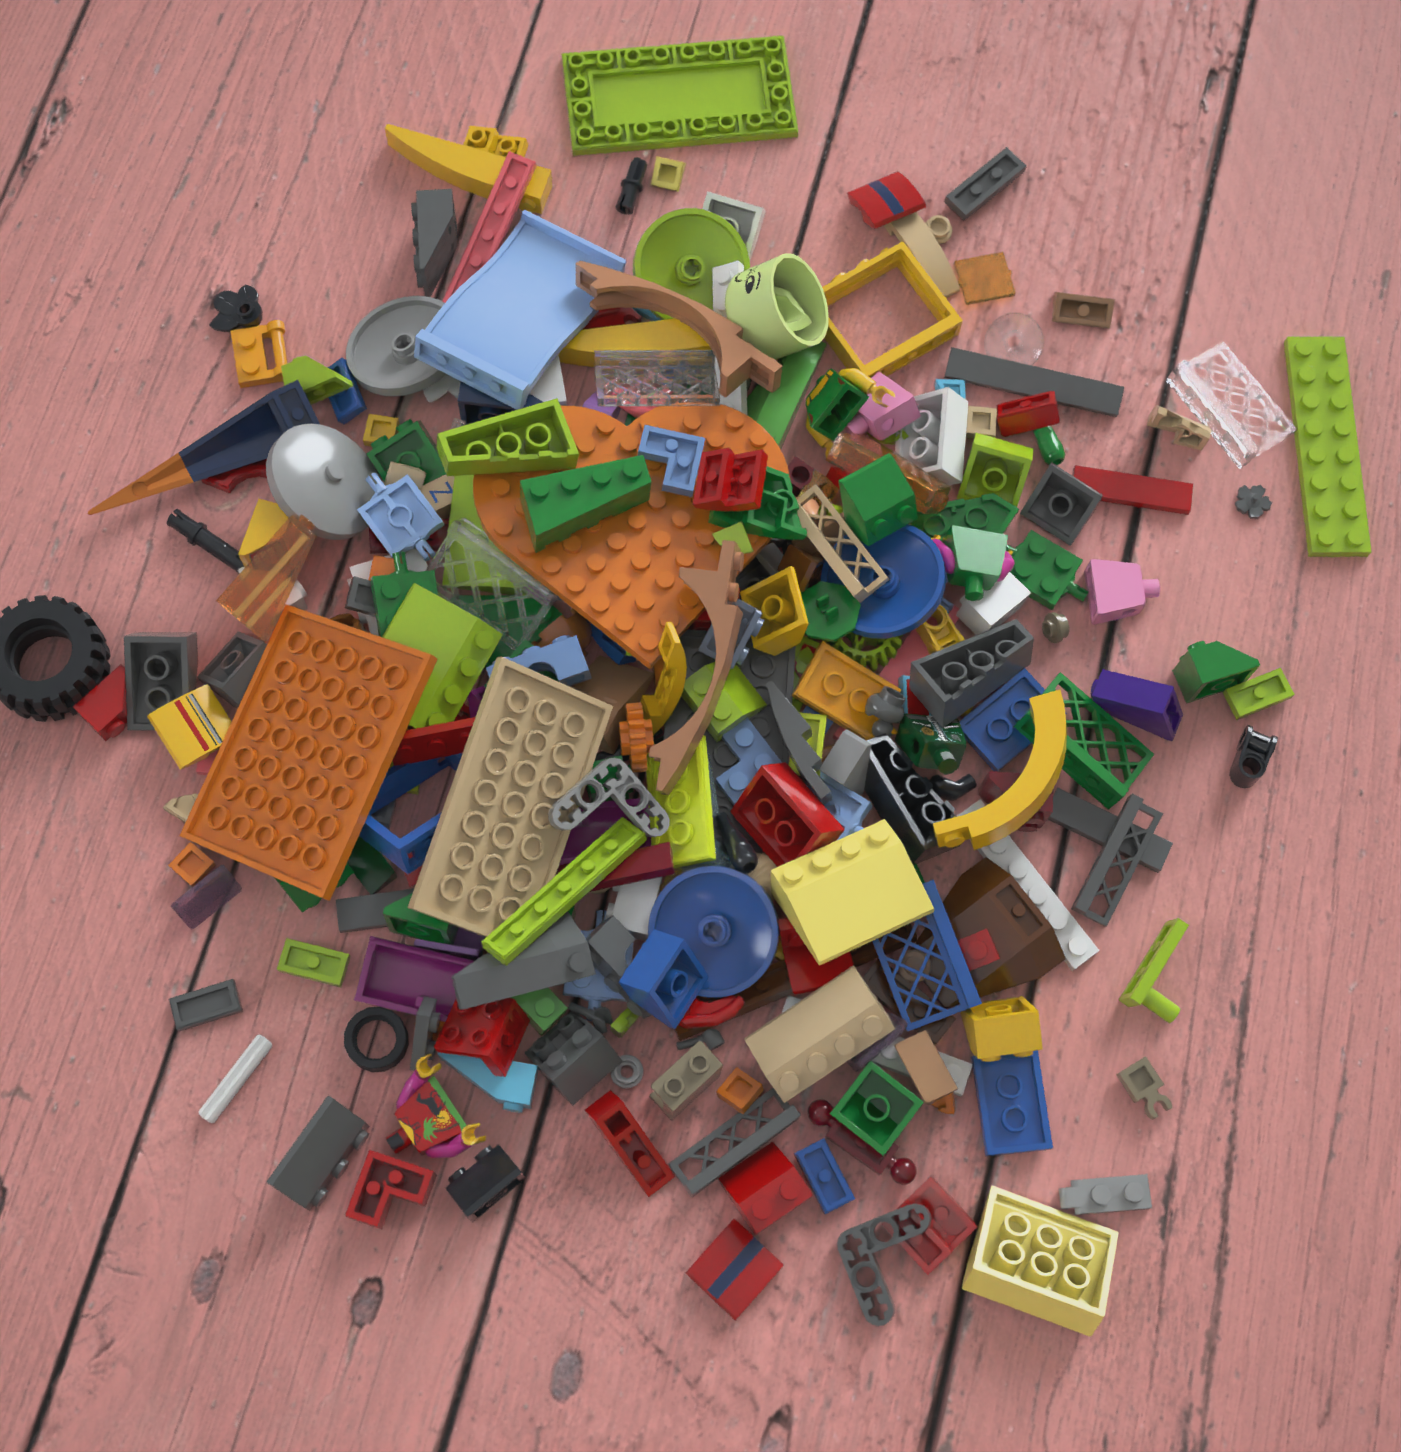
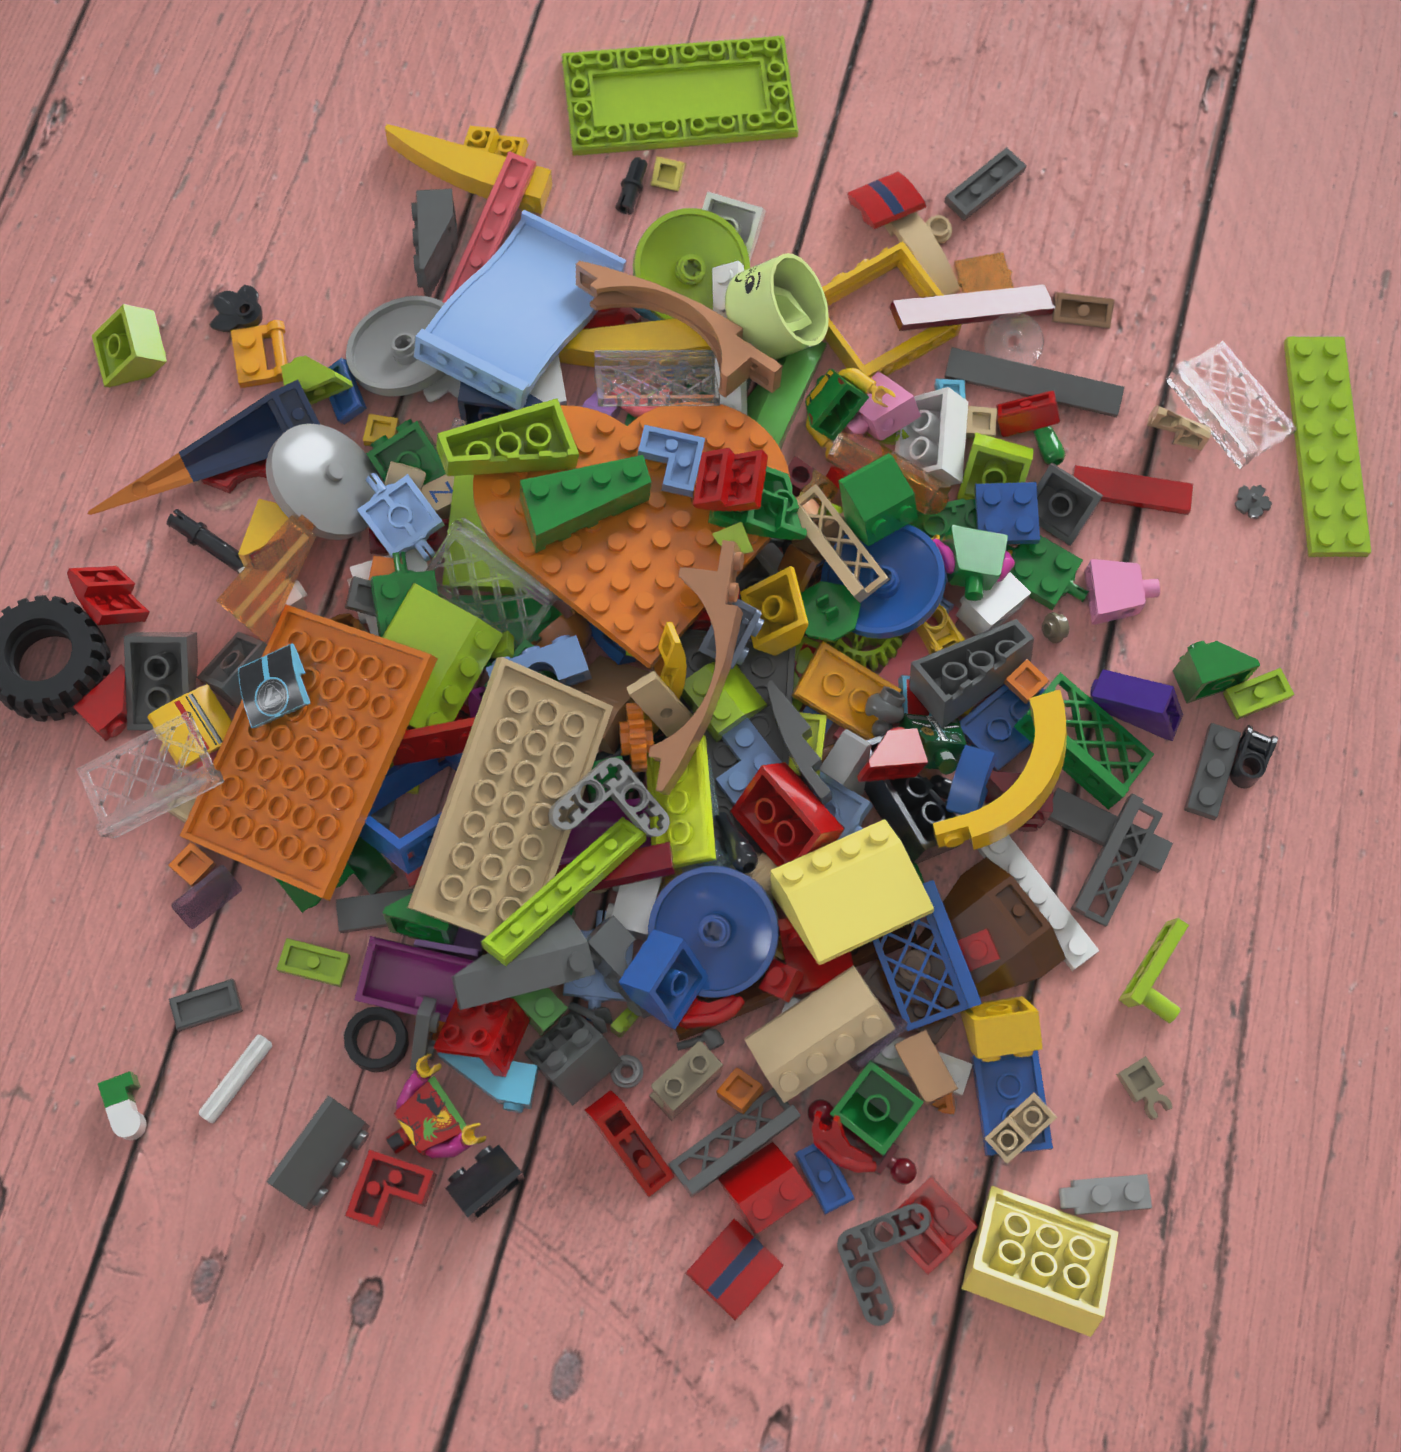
(107, 595): none -> red slope
(121, 1106): none -> leg
(129, 346): none -> lime slope
(153, 802): none -> clear fence
(273, 686): none -> black slope
(505, 647): none -> lime tile
(659, 703): none -> tan tile
(781, 981): none -> red plate
(834, 1144): none -> red piece
(895, 756): none -> slope
(970, 307): none -> tile
(970, 780): none -> blue slope
(1008, 510): none -> blue plate
(1020, 1127): none -> tan slope
(1026, 681): none -> orange plate
(1212, 771): none -> dark grey plate

